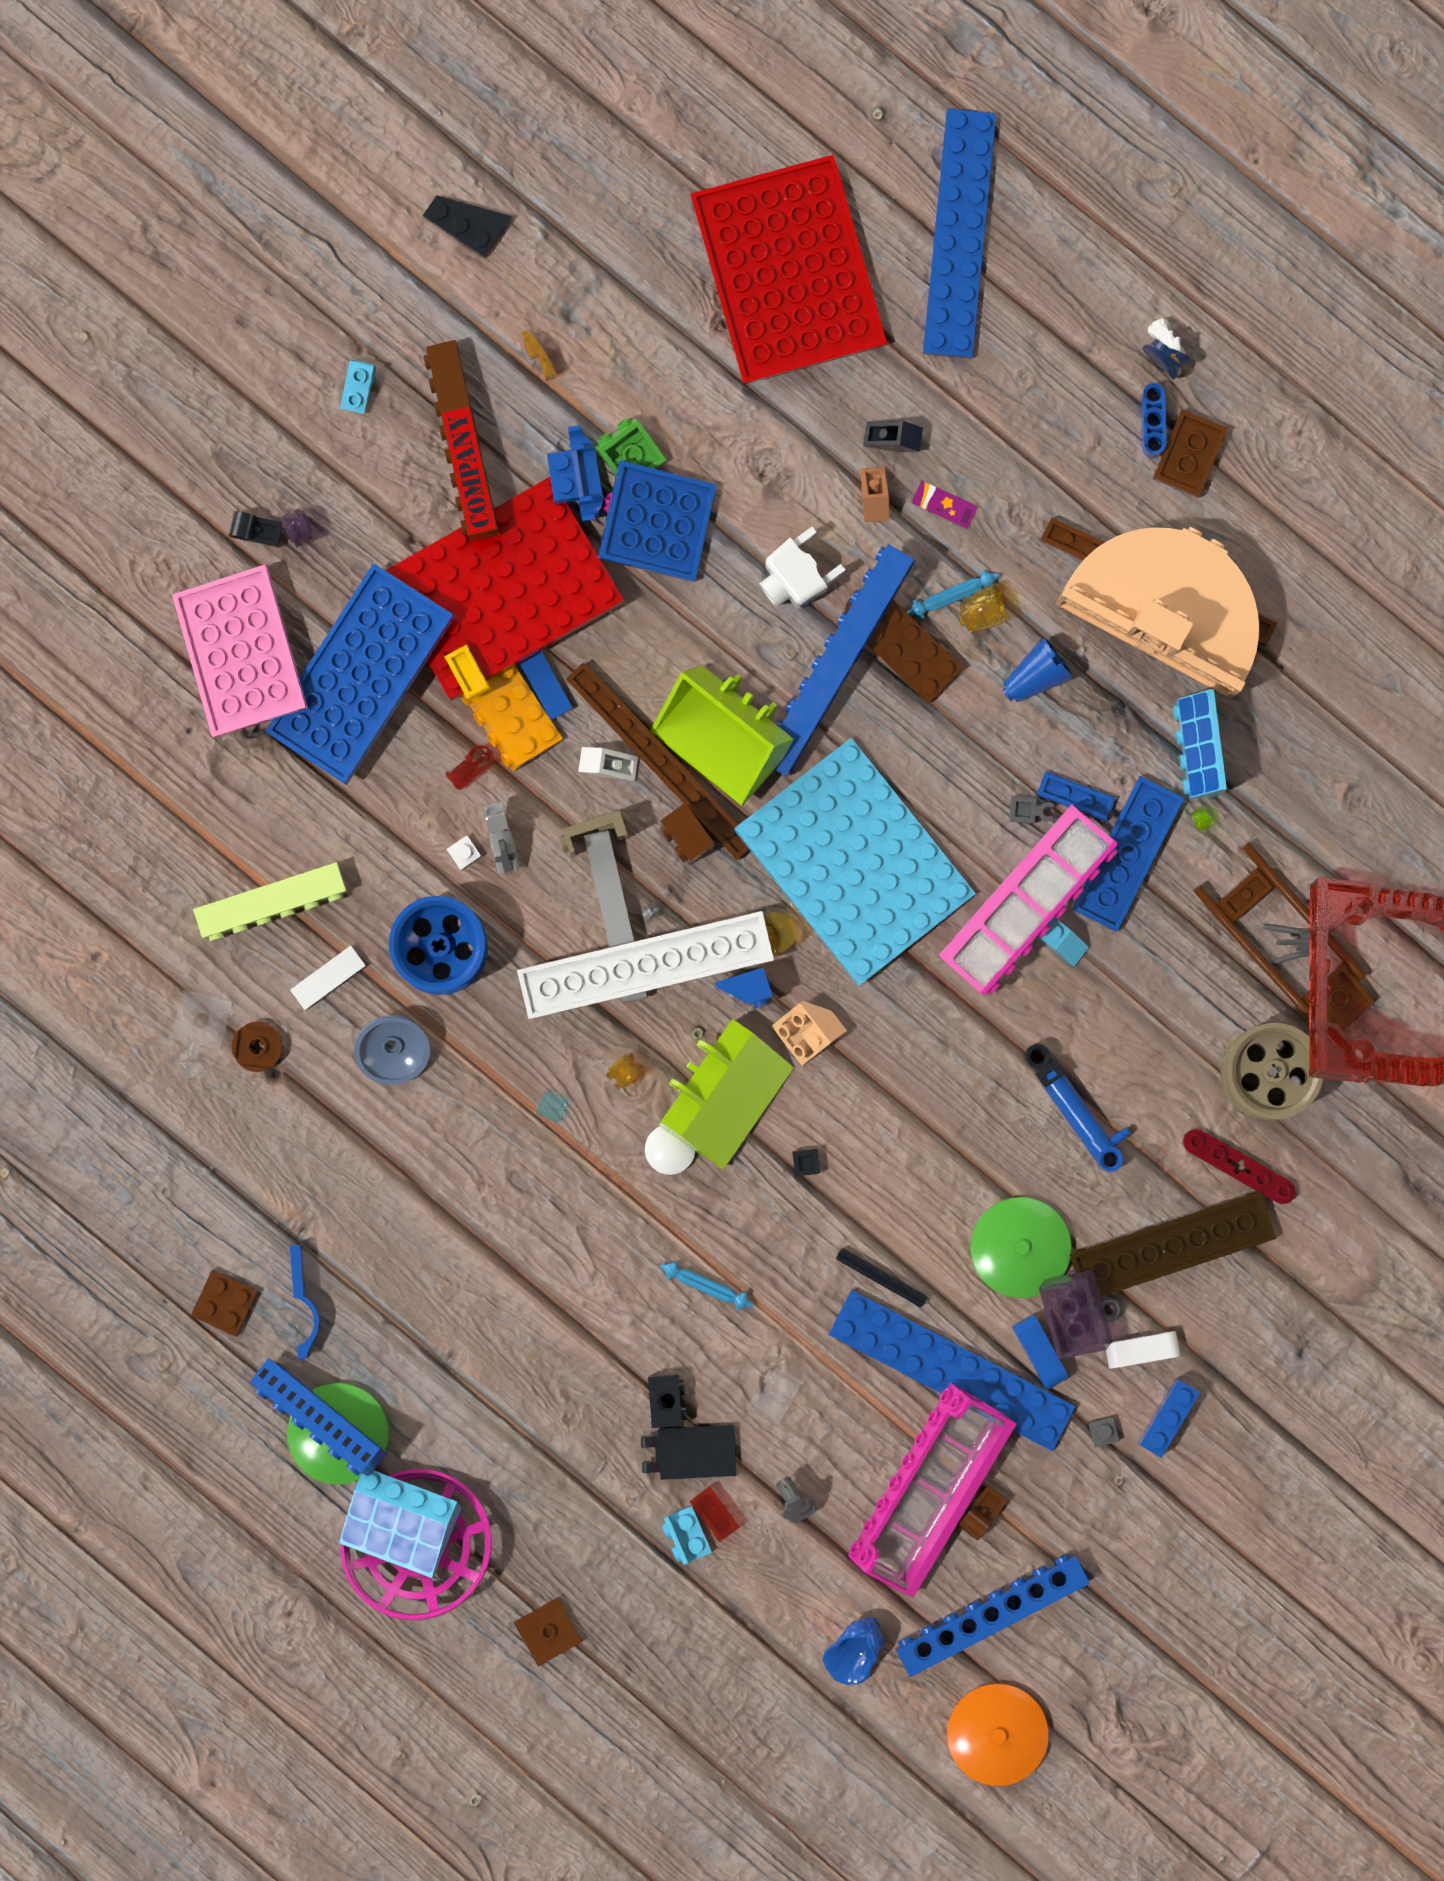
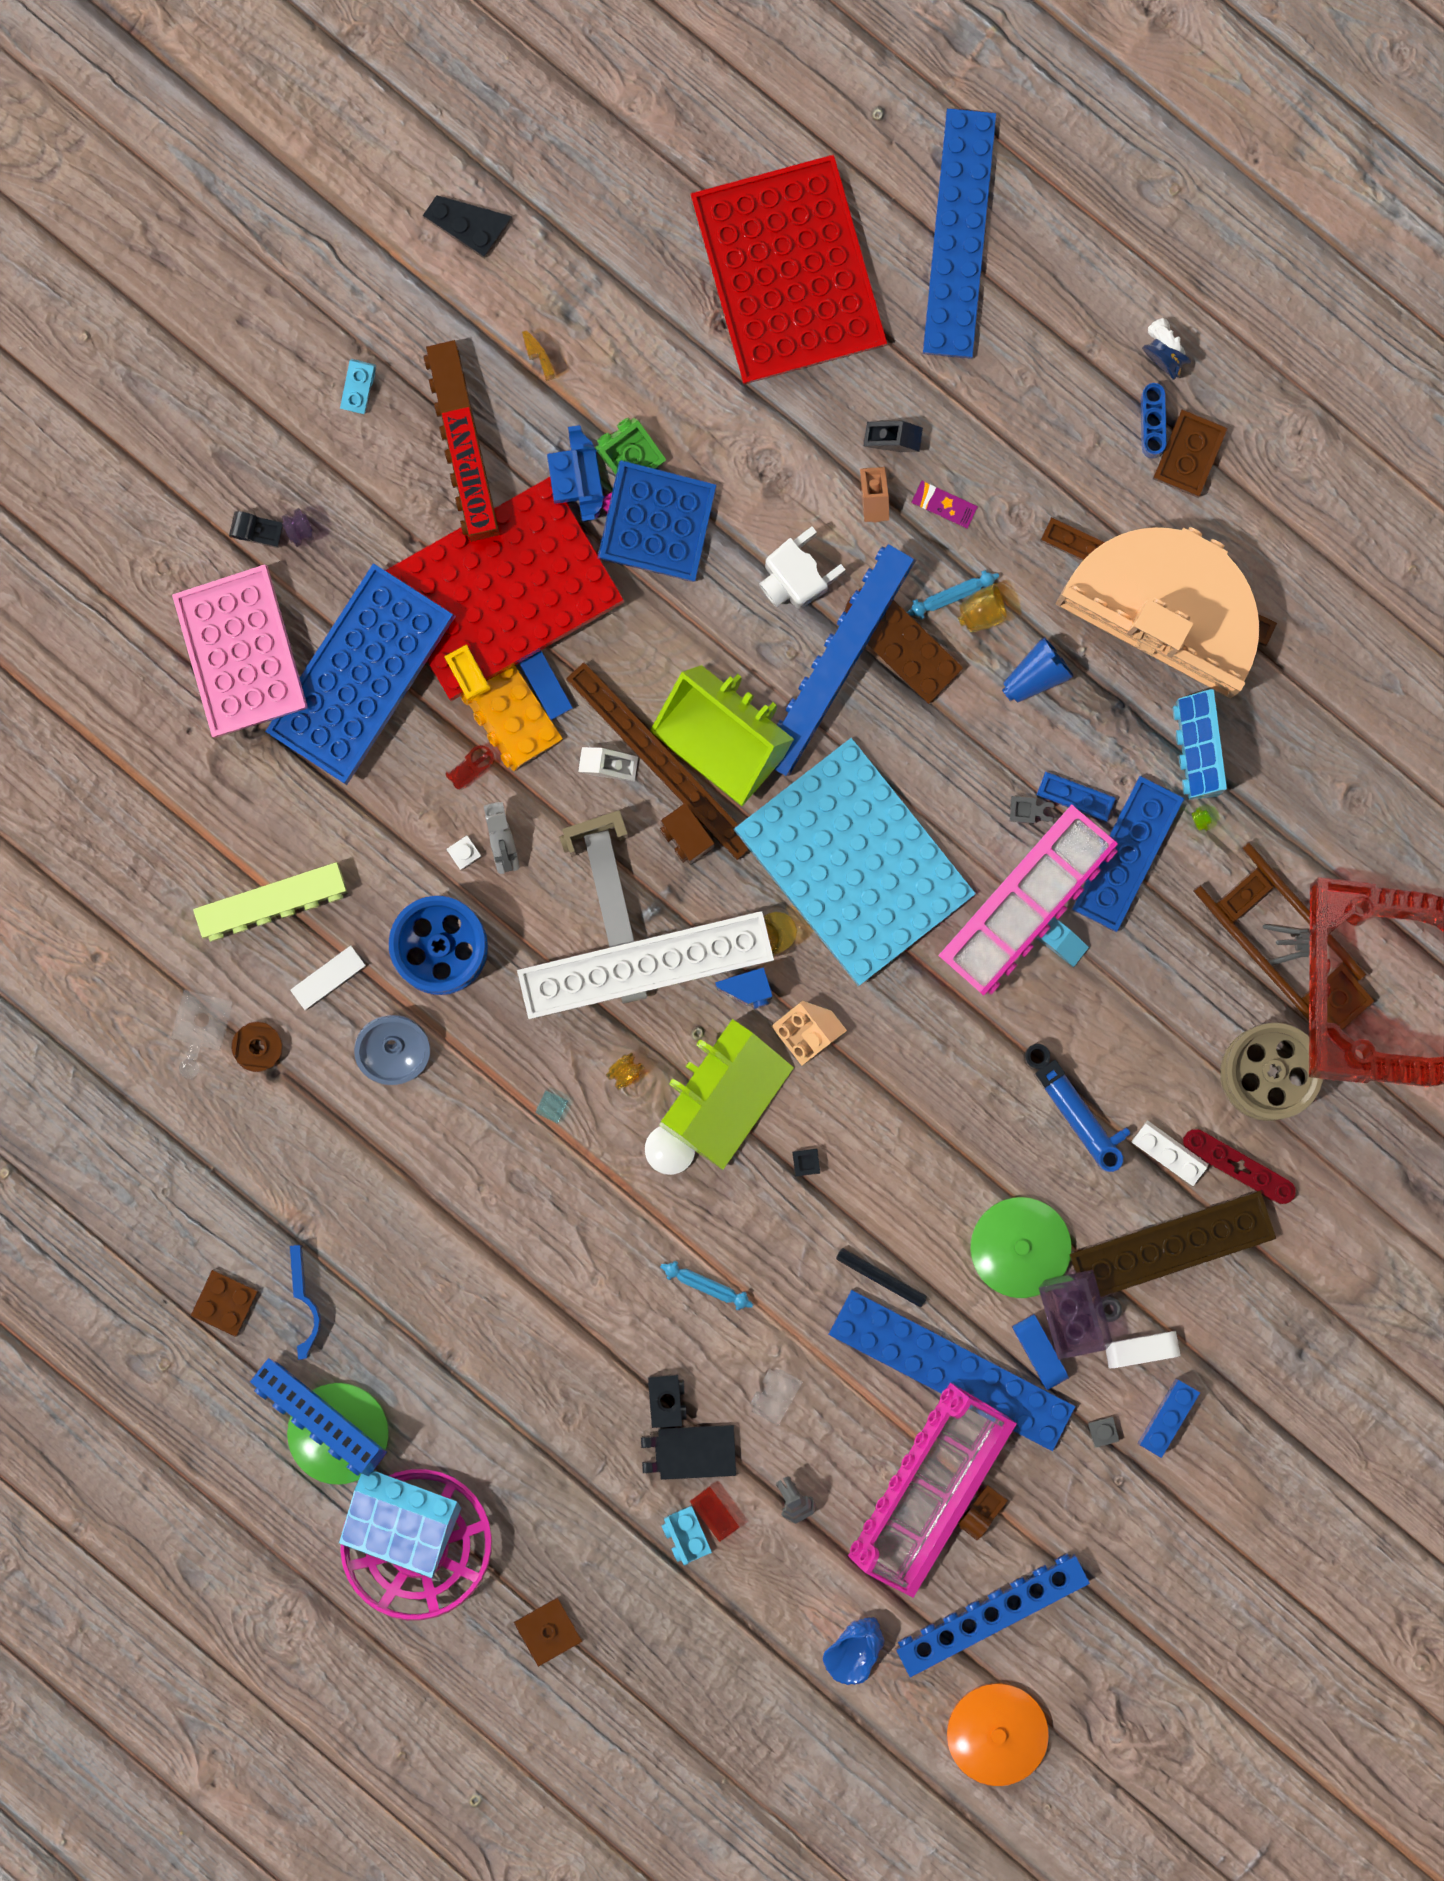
(1170, 1153): none -> white plate

